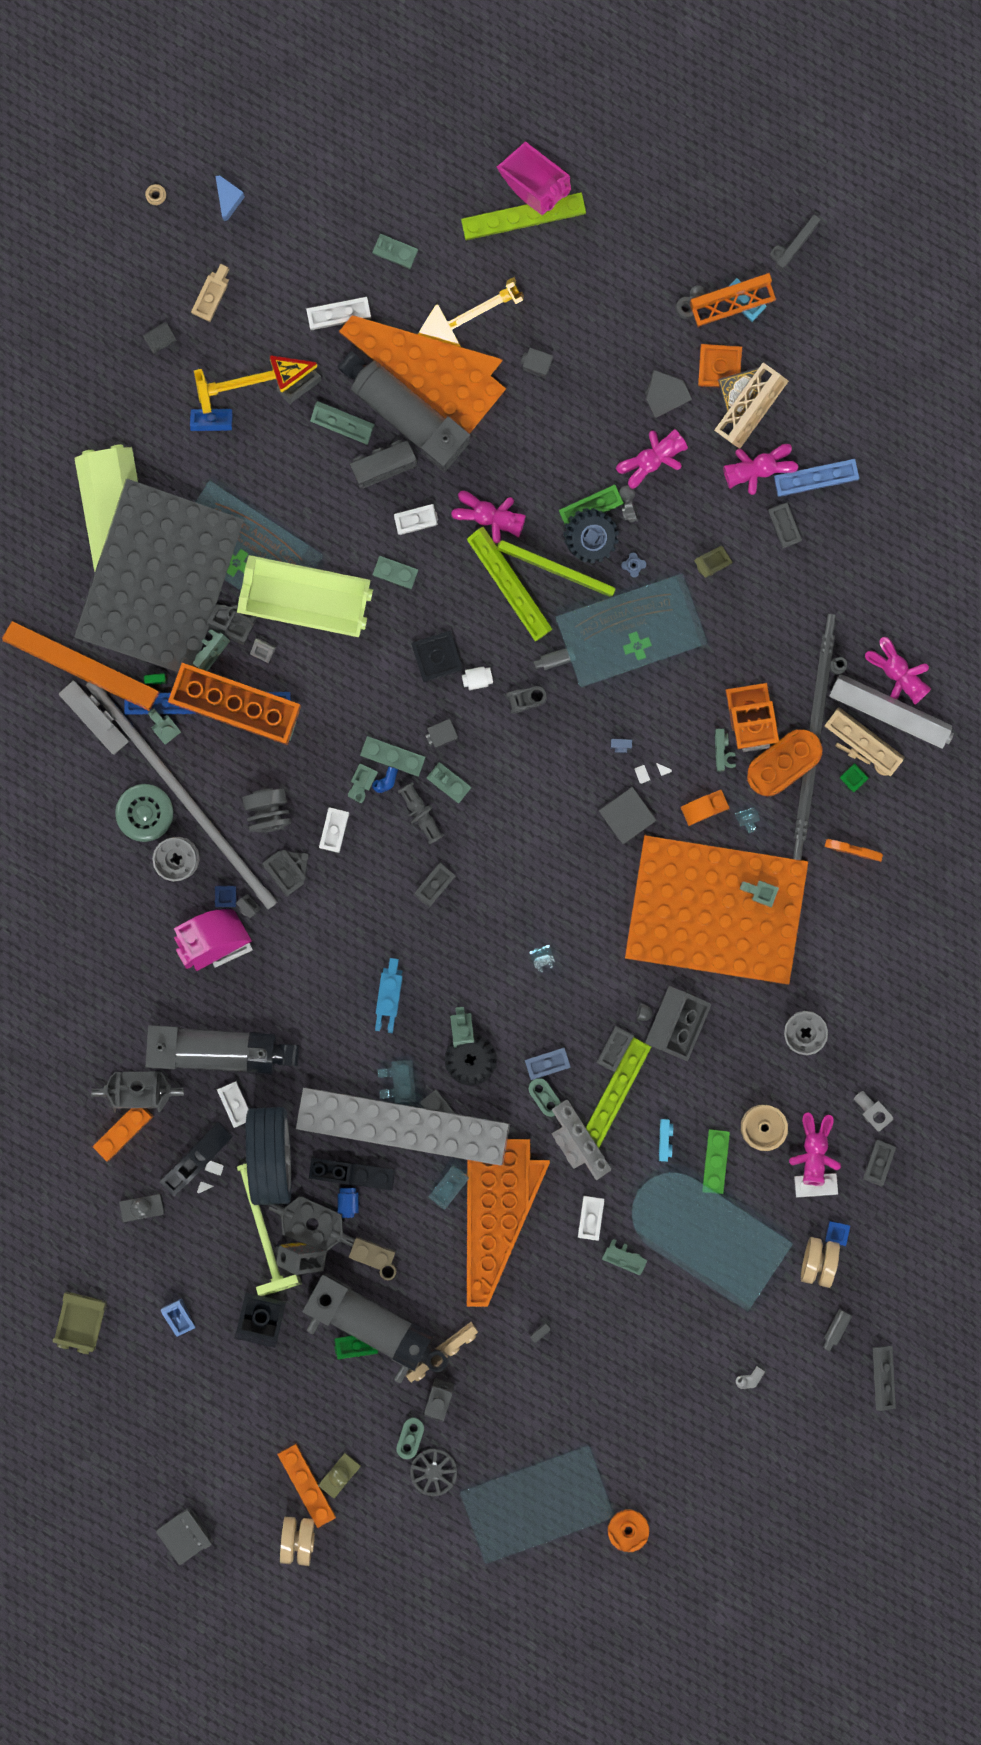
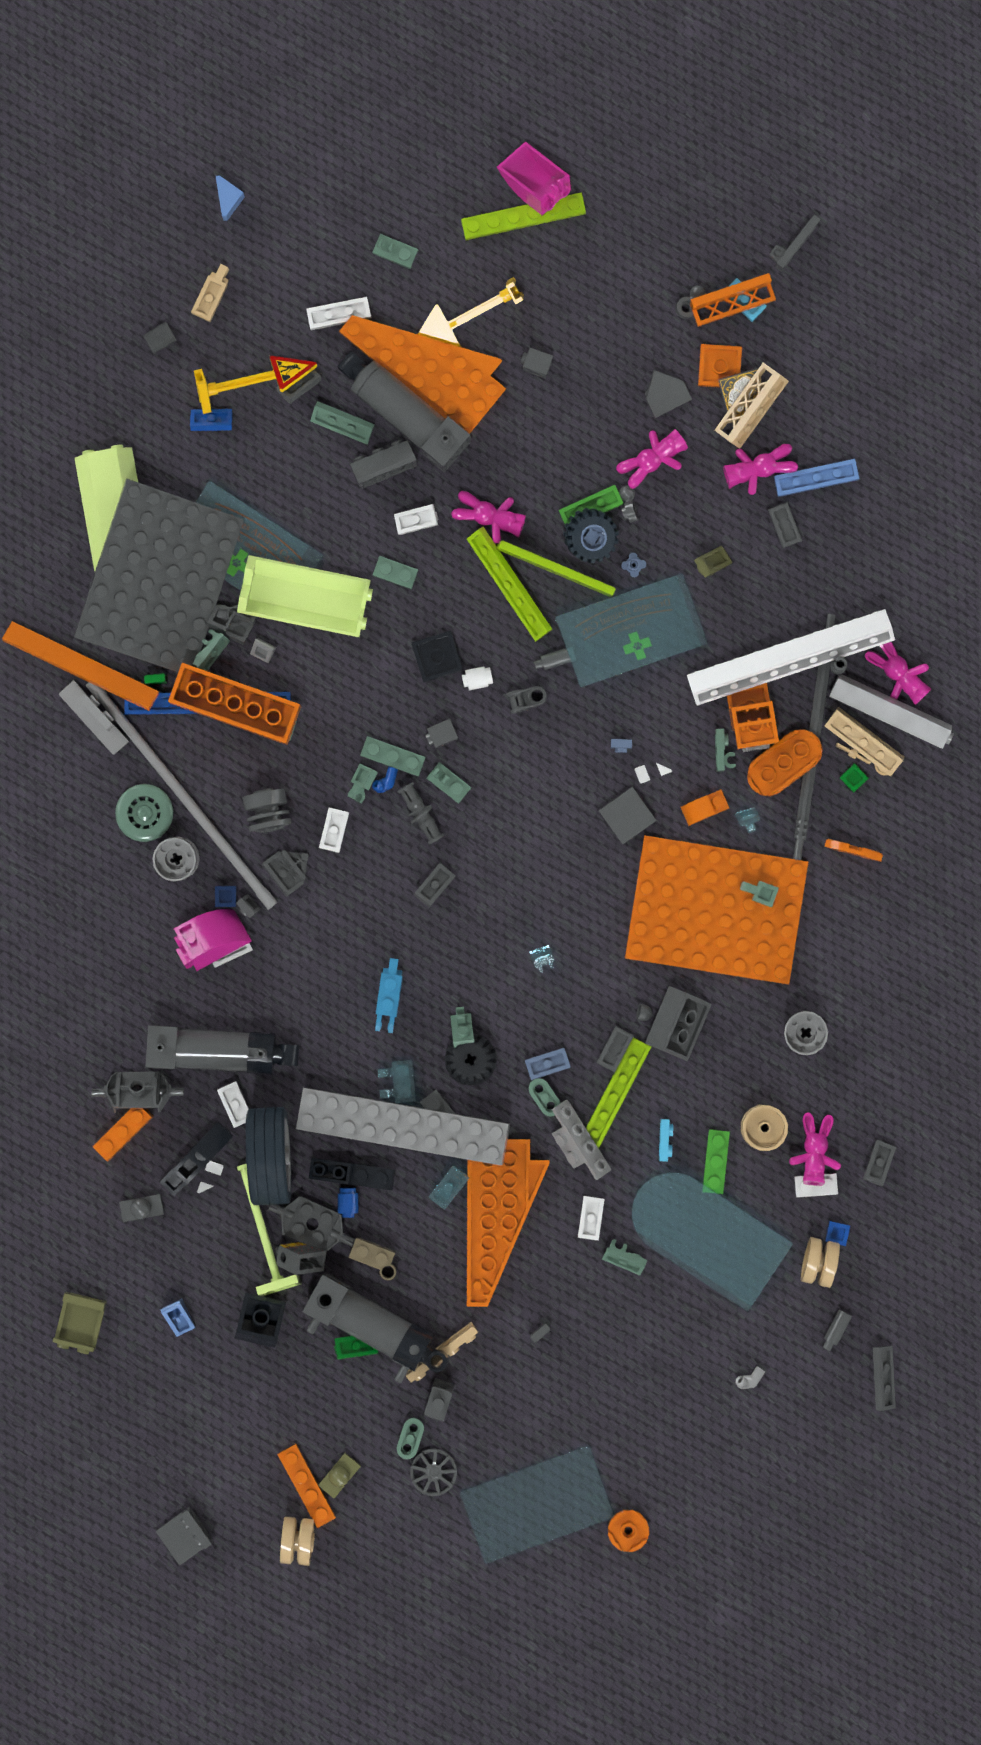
(155, 188): tan plate -> none
(163, 727): sand green plate -> none
(791, 657): none -> white brick
(872, 1110): light grey bracket -> none

